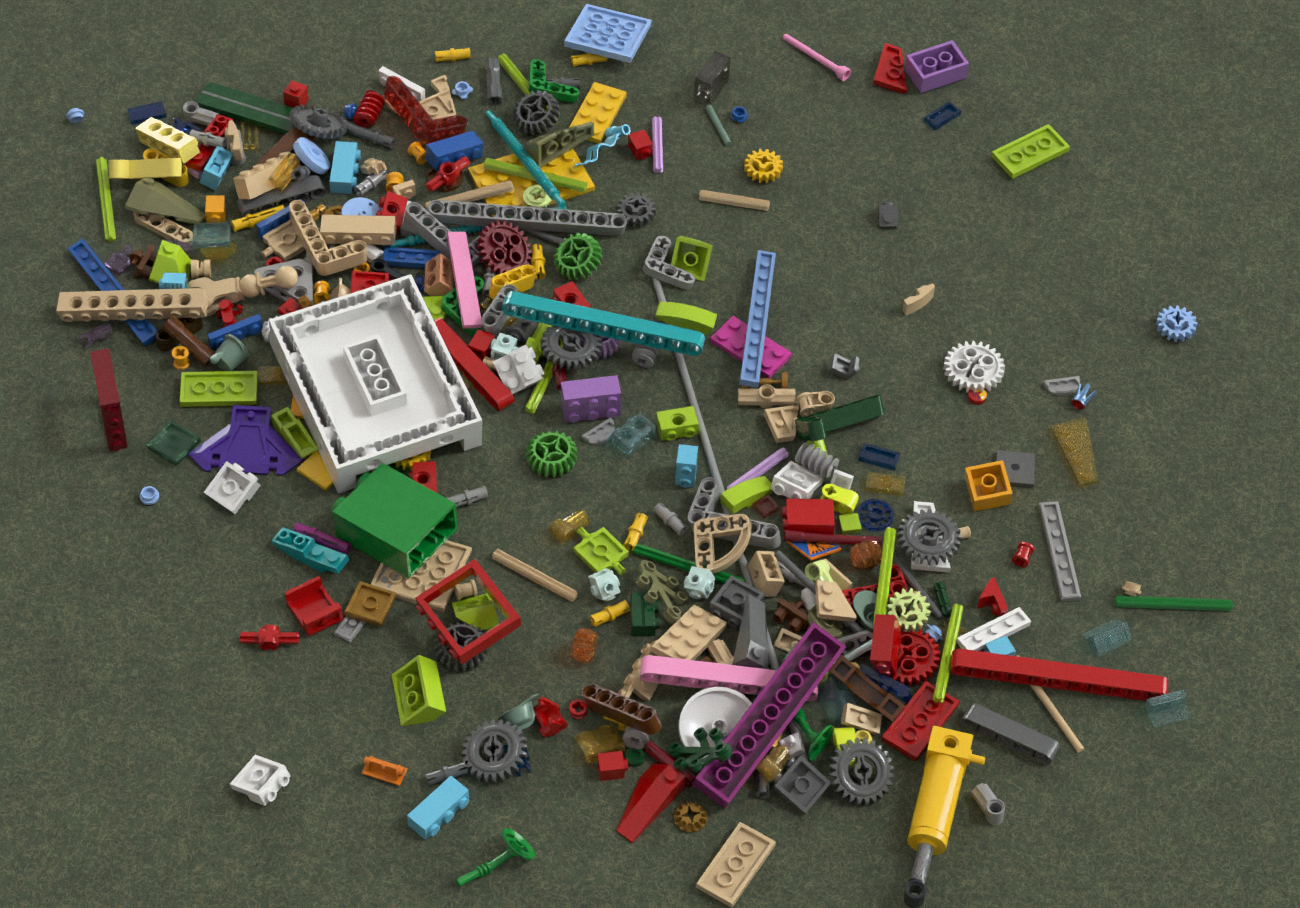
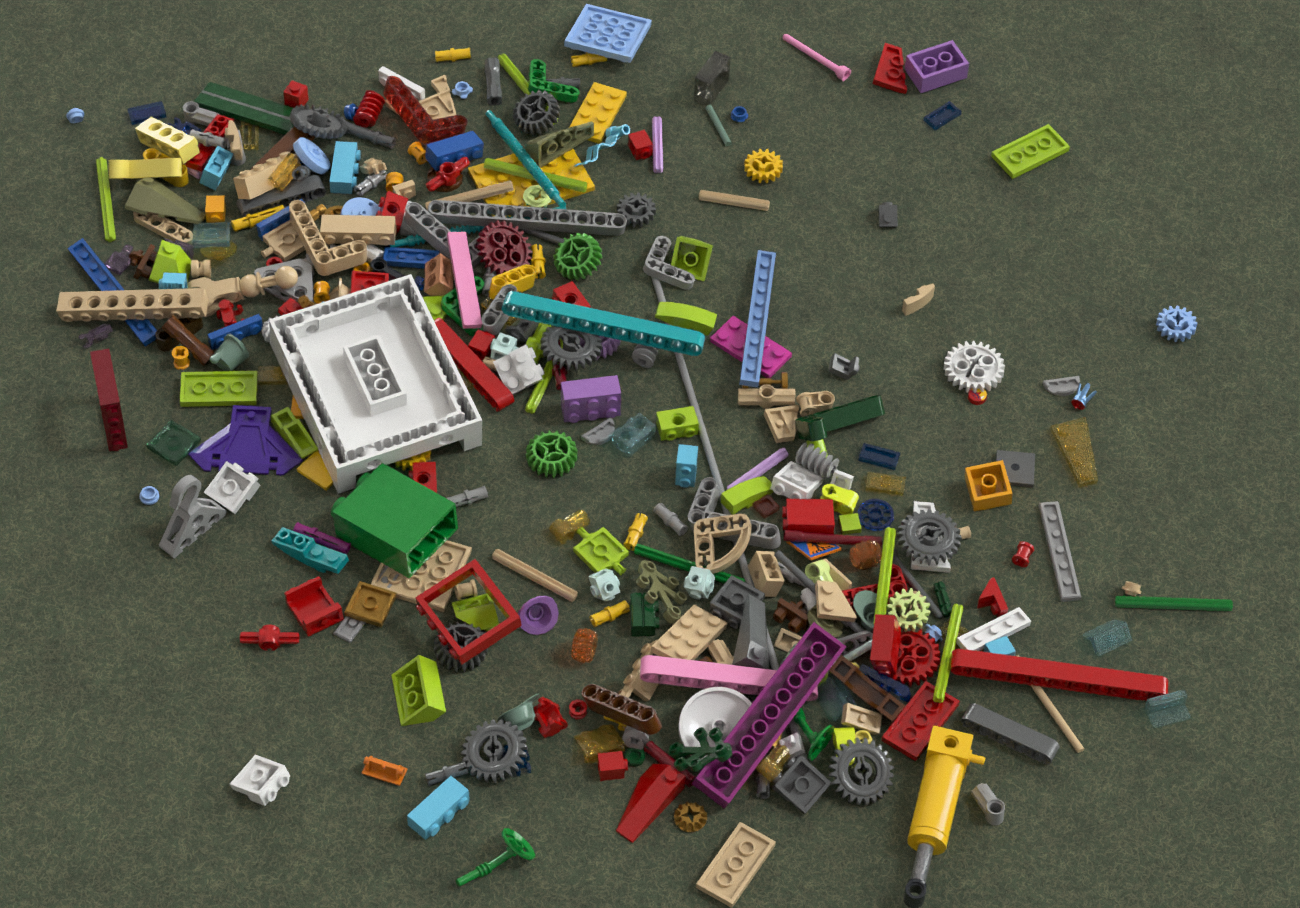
(188, 516): none -> light grey piece
(538, 615): none -> medium lavender helmet

